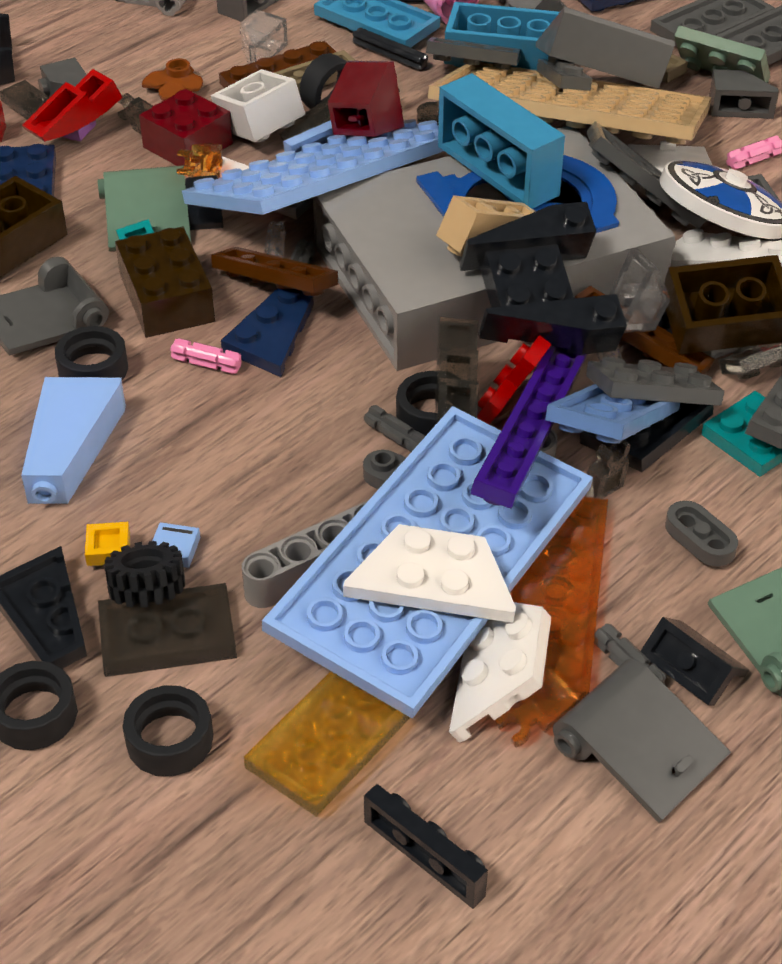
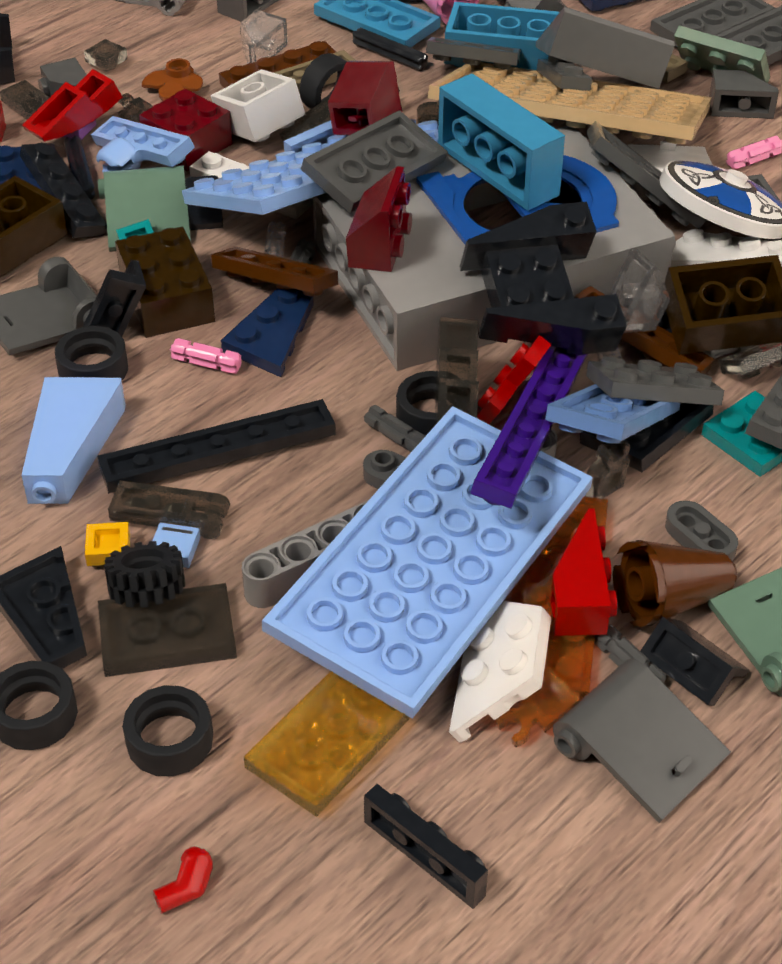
(57, 180): none -> black plate
(79, 165): none -> black axle
(105, 55): none -> clear smoke plate
(117, 298): none -> black panel
(130, 143): none -> light blue plate
(155, 504): none -> clear smoke plate
(190, 882): none -> red arm
(202, 160): clear orange plate -> none
(217, 445): none -> black plate
(371, 153): none -> dark grey plate
(380, 224): none -> dark red slope
(433, 573): white wing -> none
(474, 216): tan slope -> none
(579, 583): none -> red slope
(668, 579): none -> reddish brown cone

